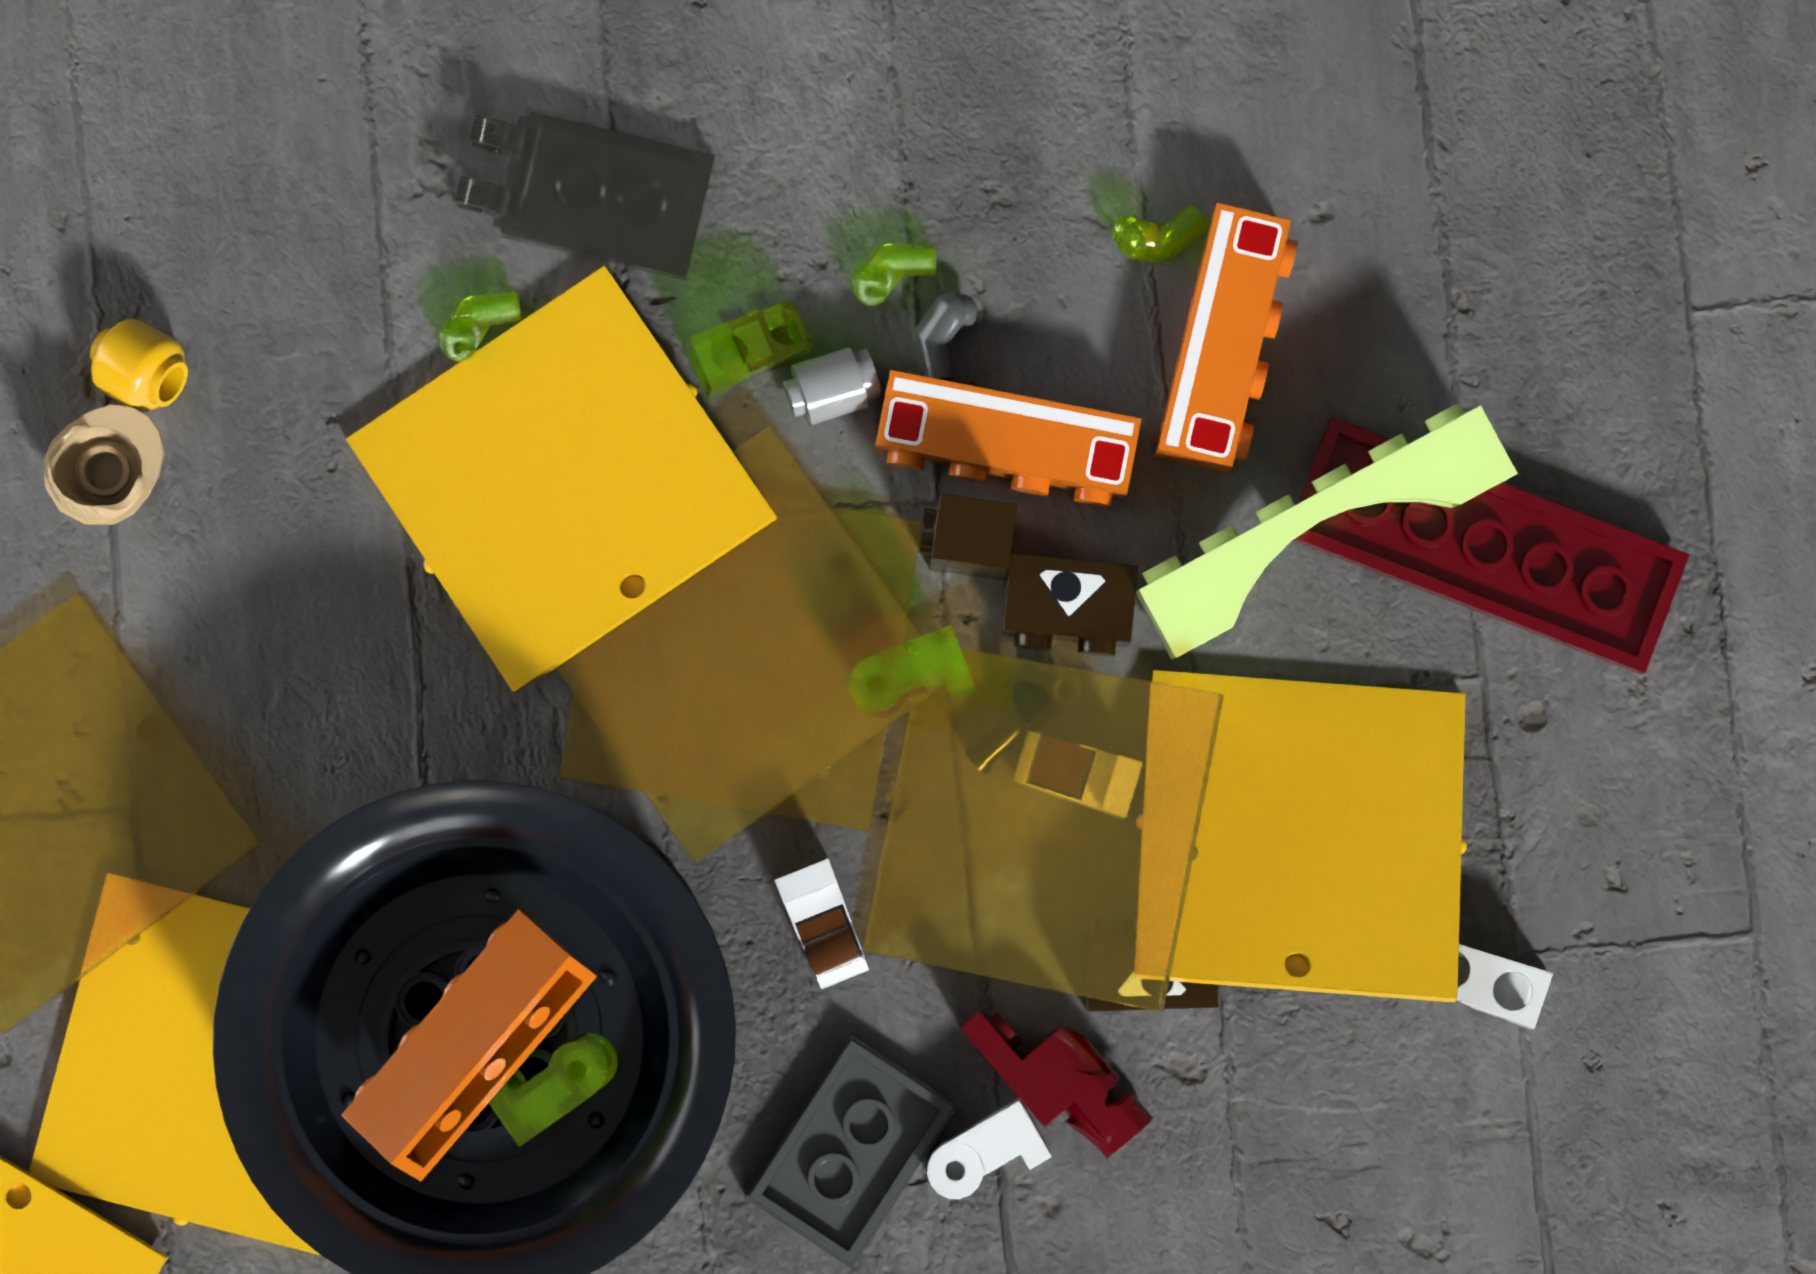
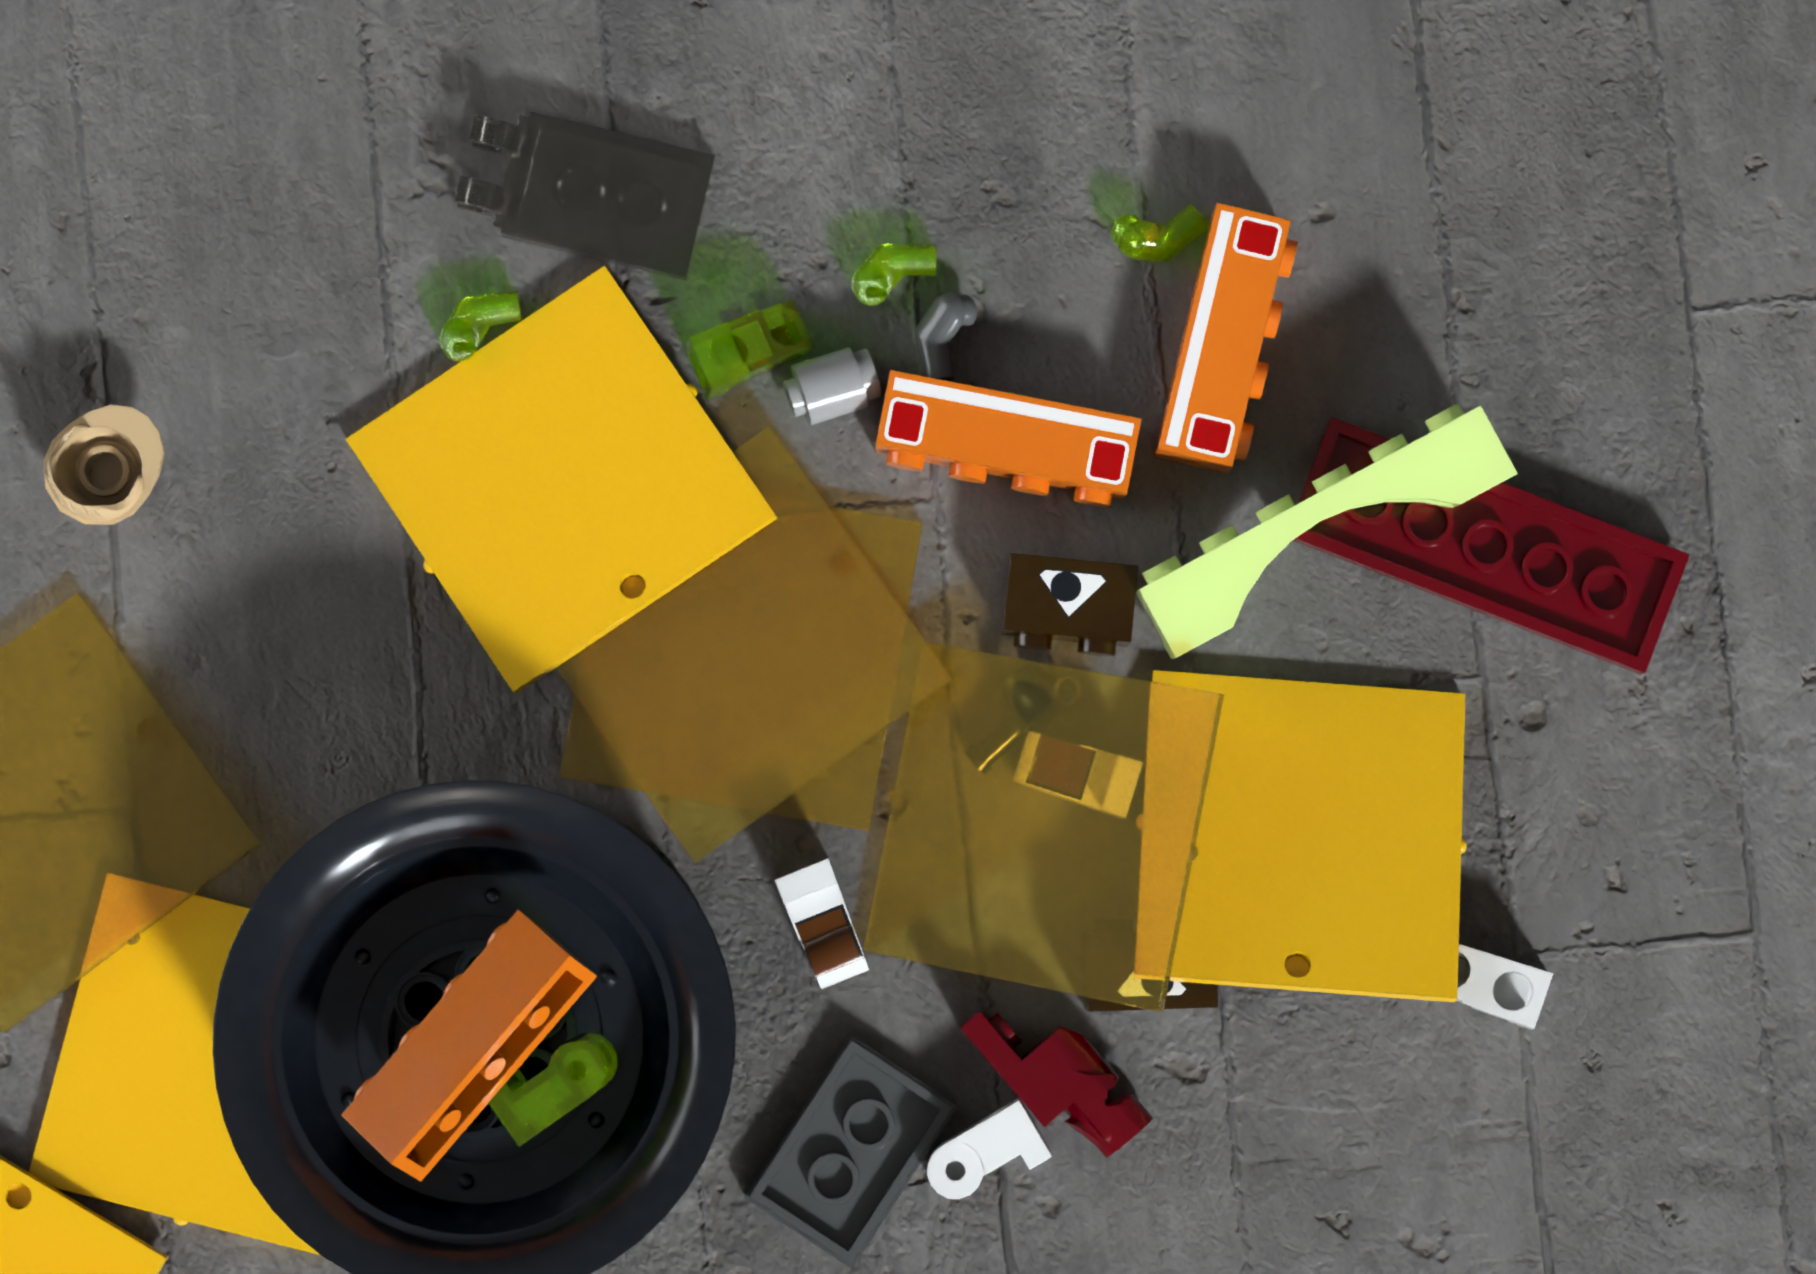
(138, 365): yellow head -> none
(890, 677): clear neon green leg -> none
(969, 536): dark brown brick -> none

